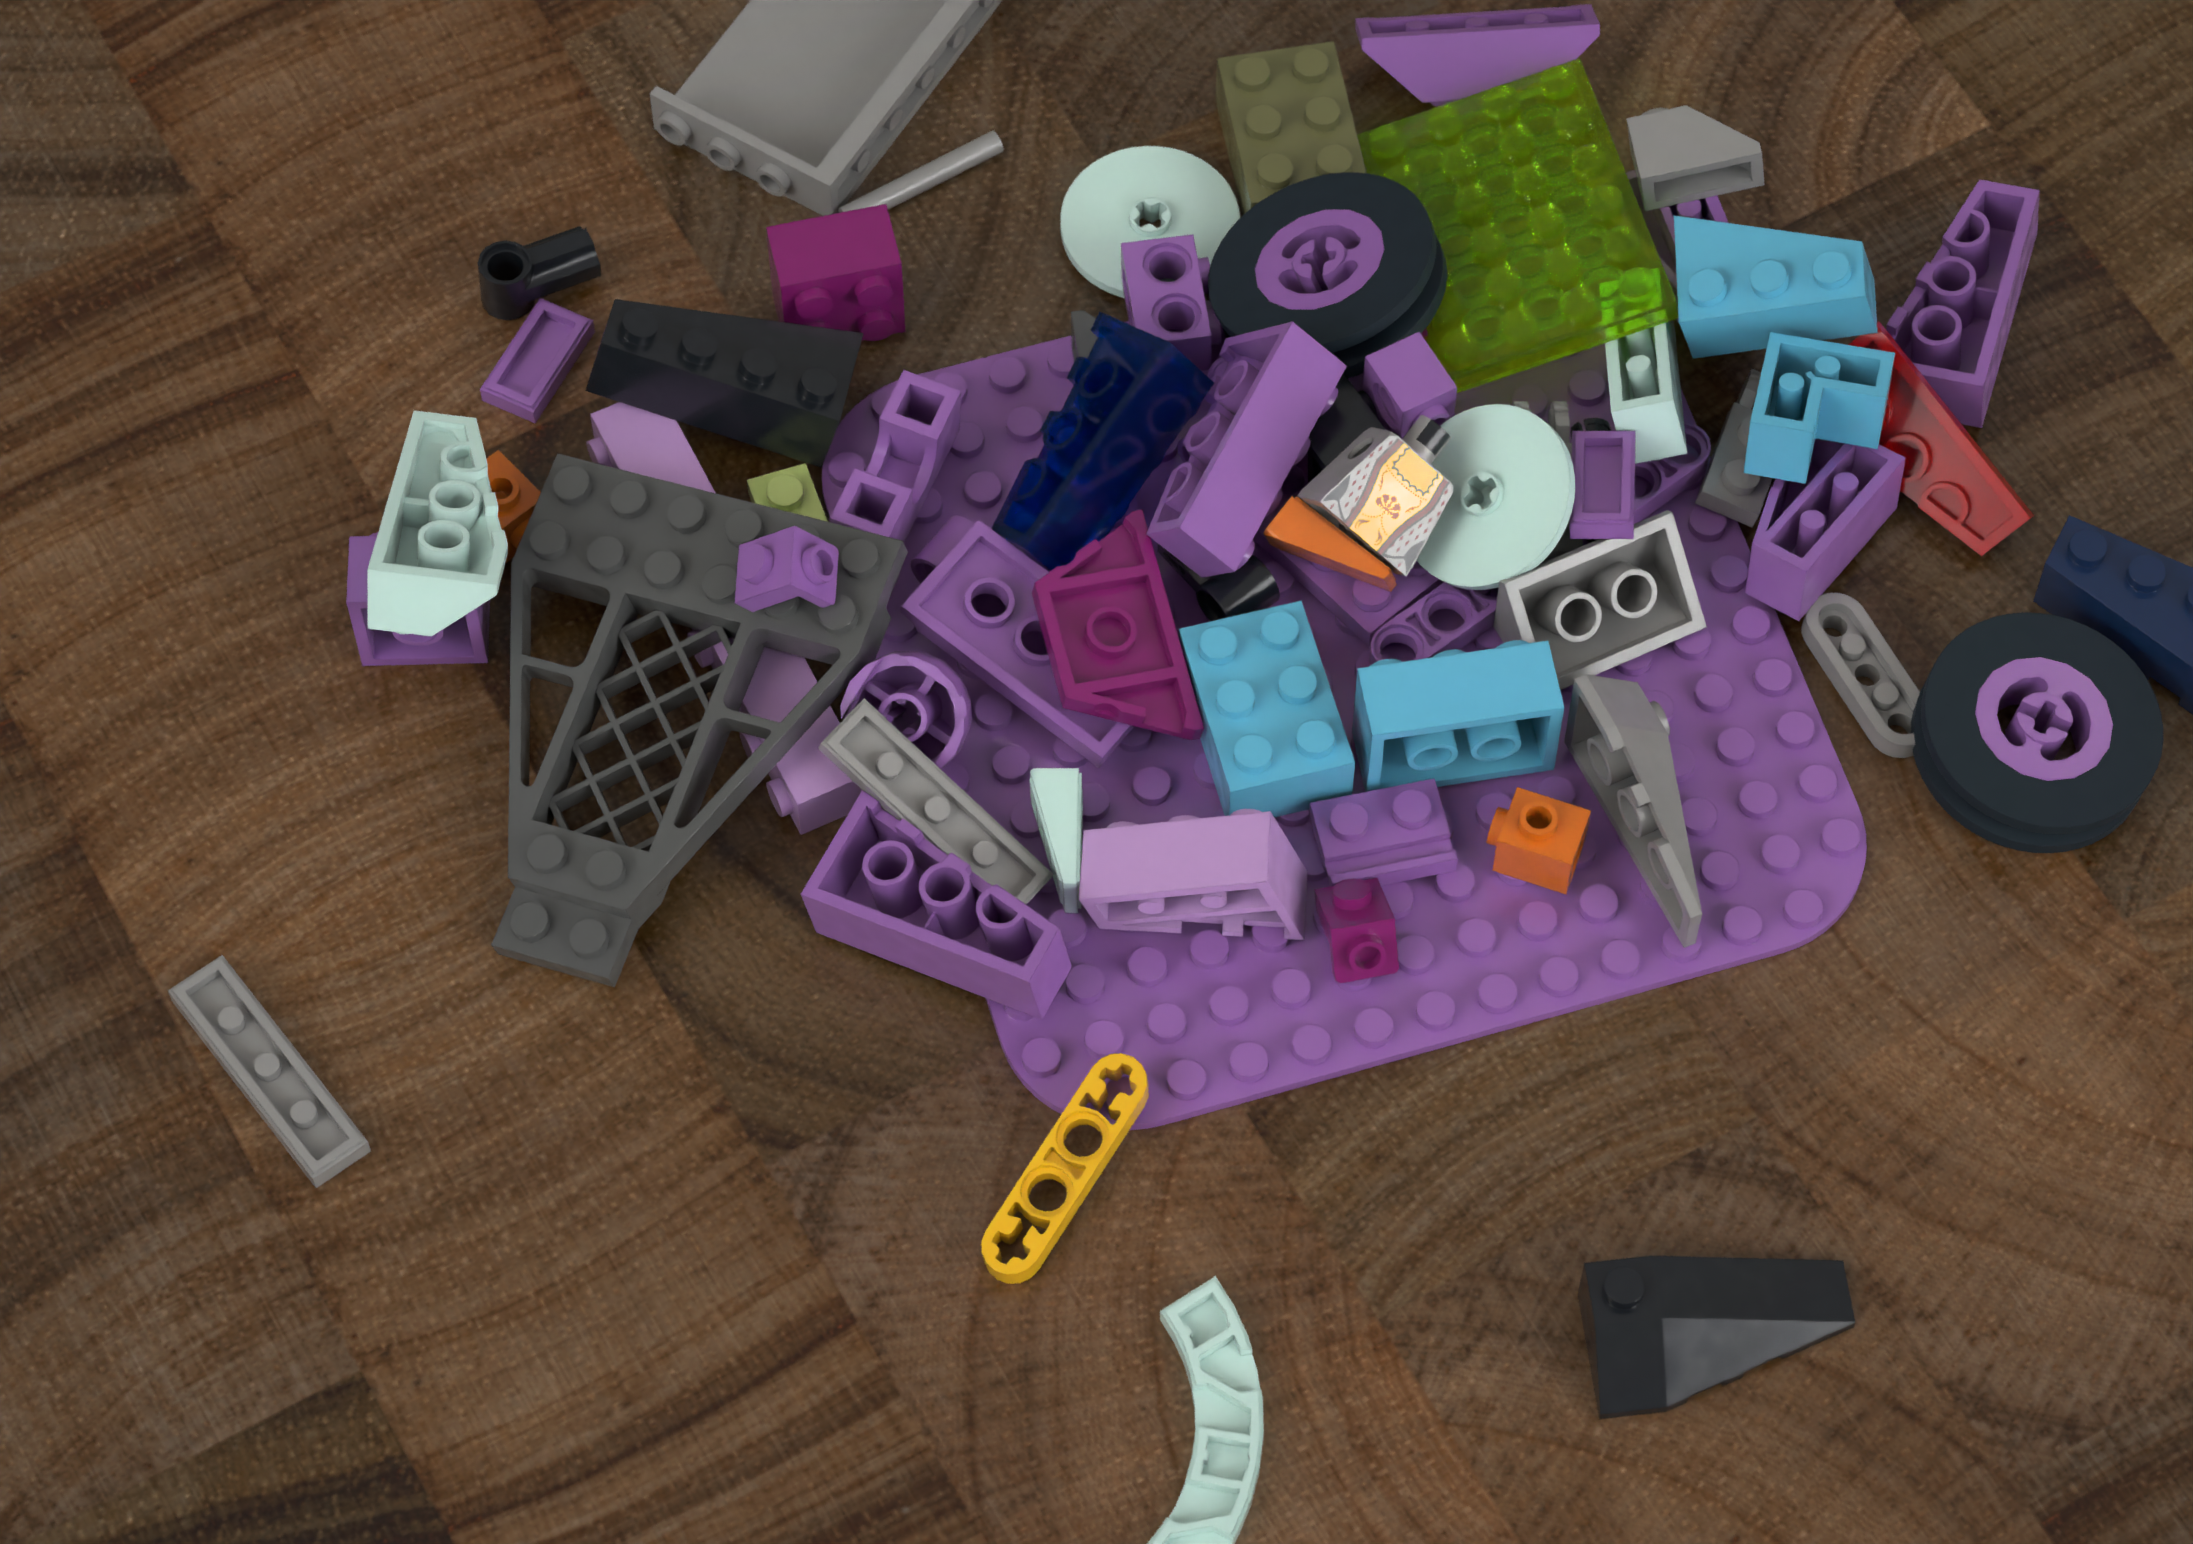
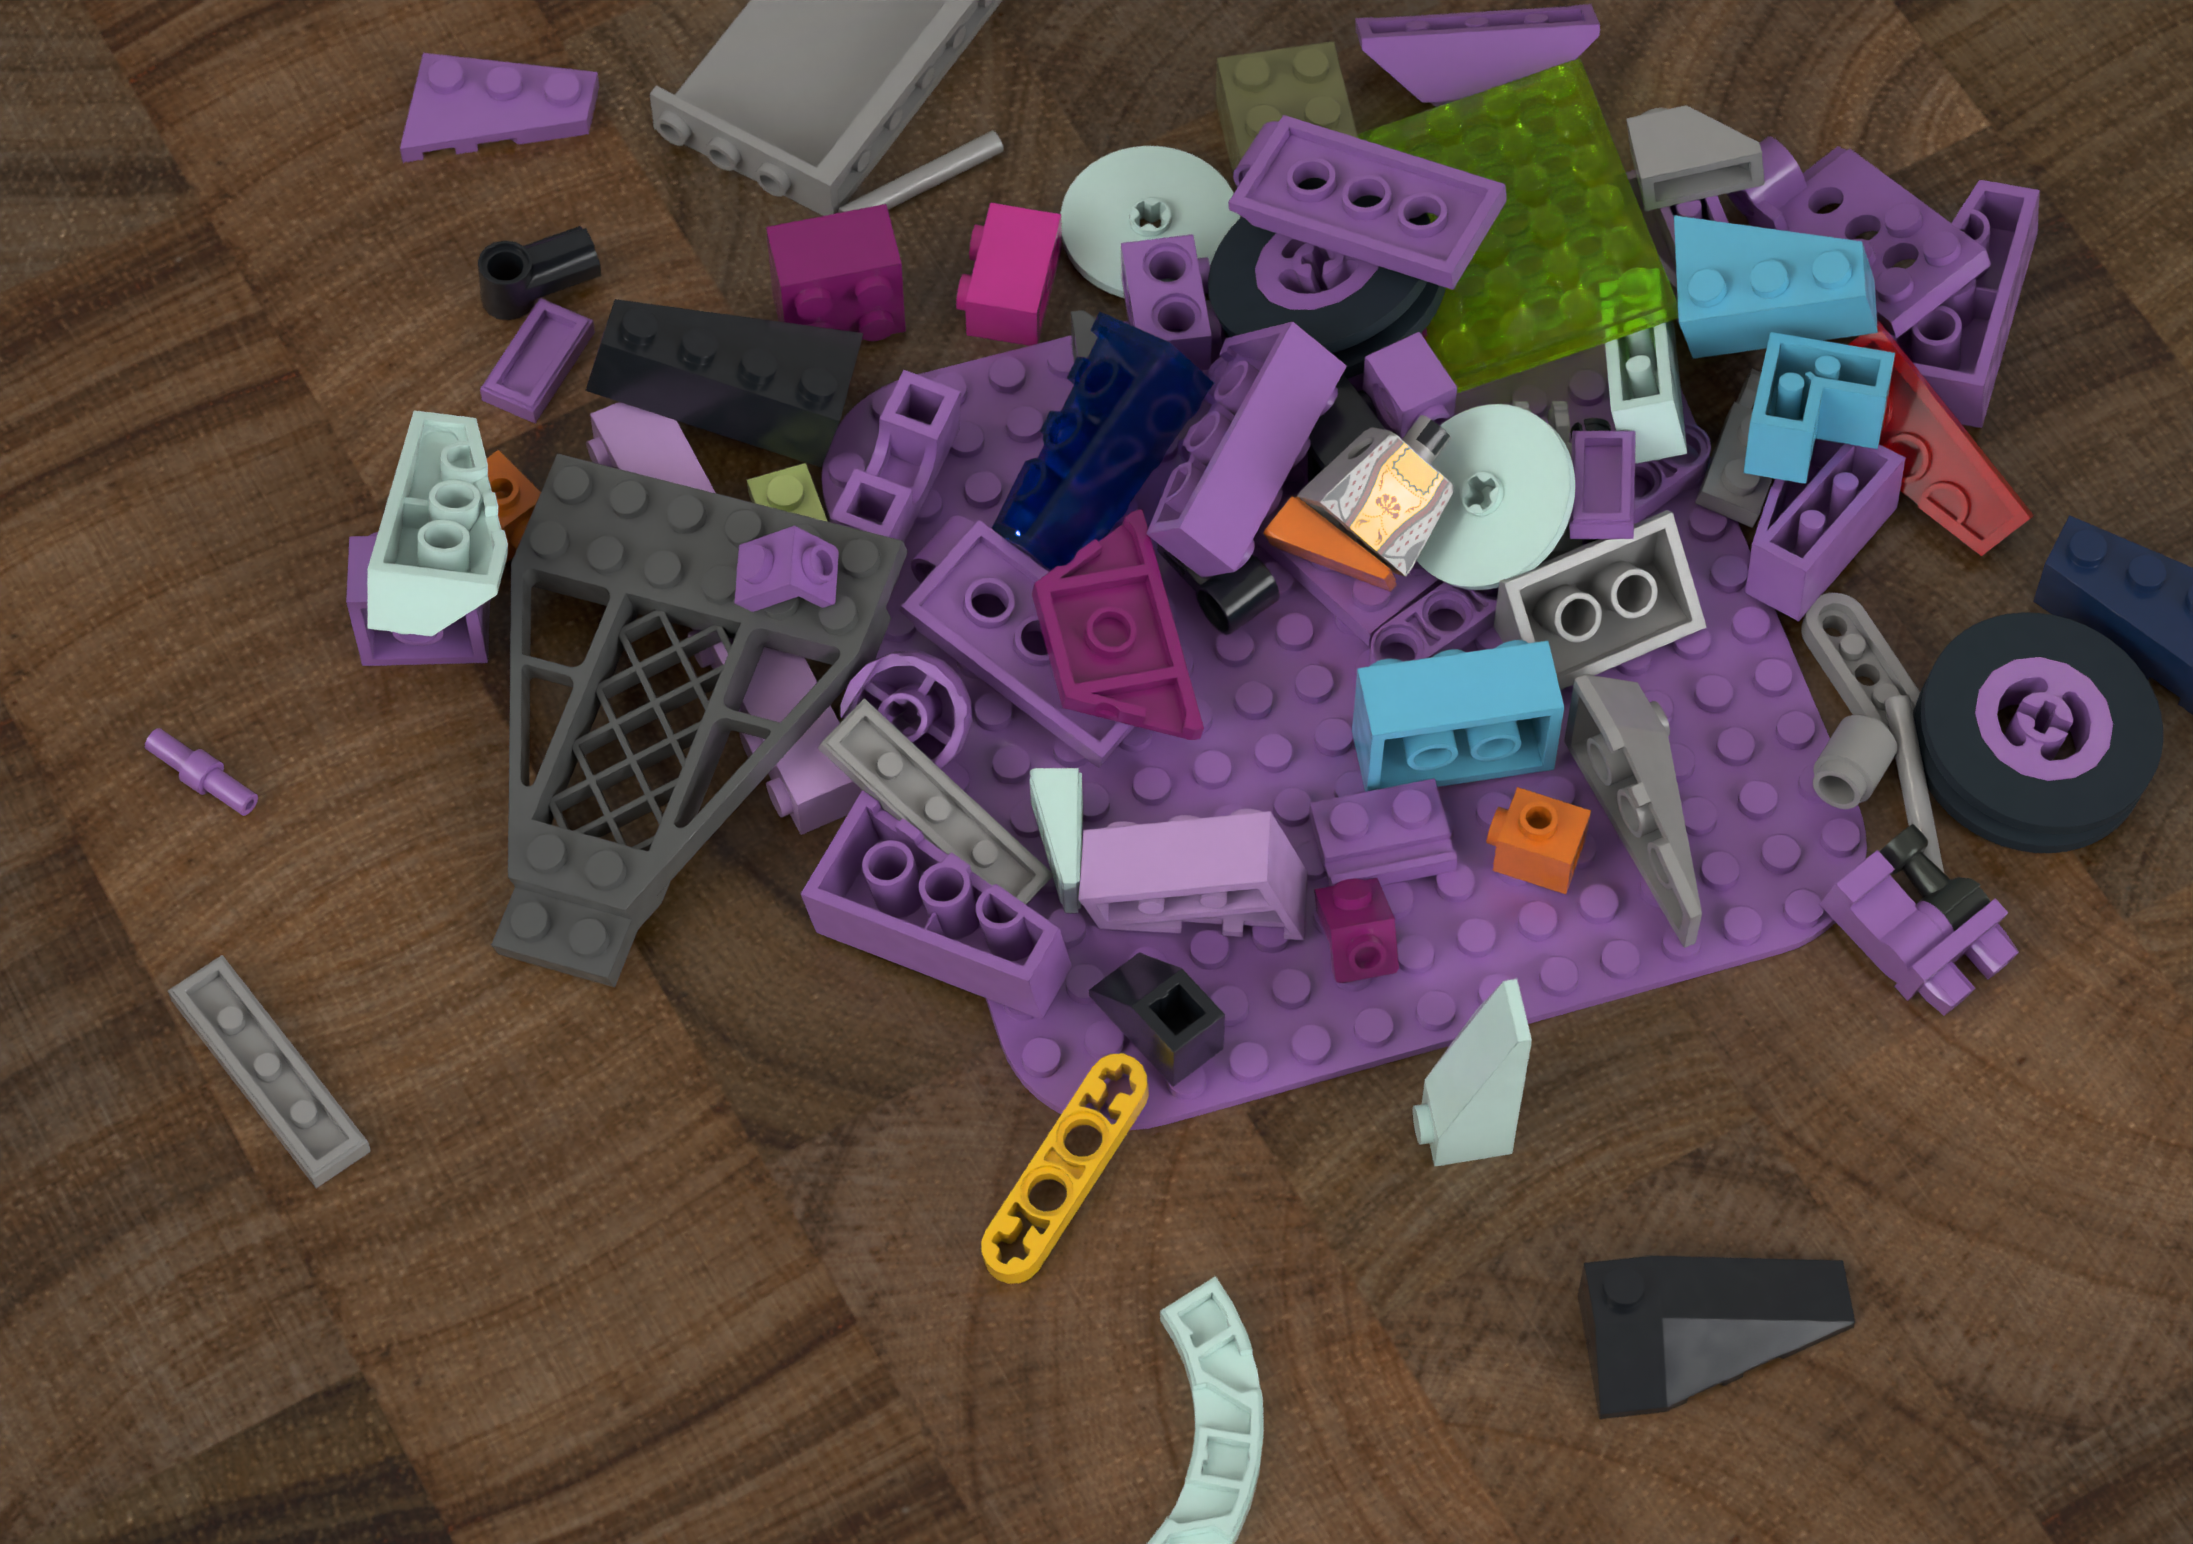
(201, 772): none -> medium lavender bar
(485, 101): none -> medium lavender wing
(1011, 274): none -> dark pink brick
(1162, 1015): none -> black slope
(1267, 711): medium azure brick -> none
(1353, 168): none -> medium lavender hinge
(1478, 1084): none -> light aqua wedge
(1853, 761): none -> light grey brick
(1868, 202): none -> medium lavender hinge
(1912, 773): none -> light grey bar
(1924, 938): none -> medium lavender hips

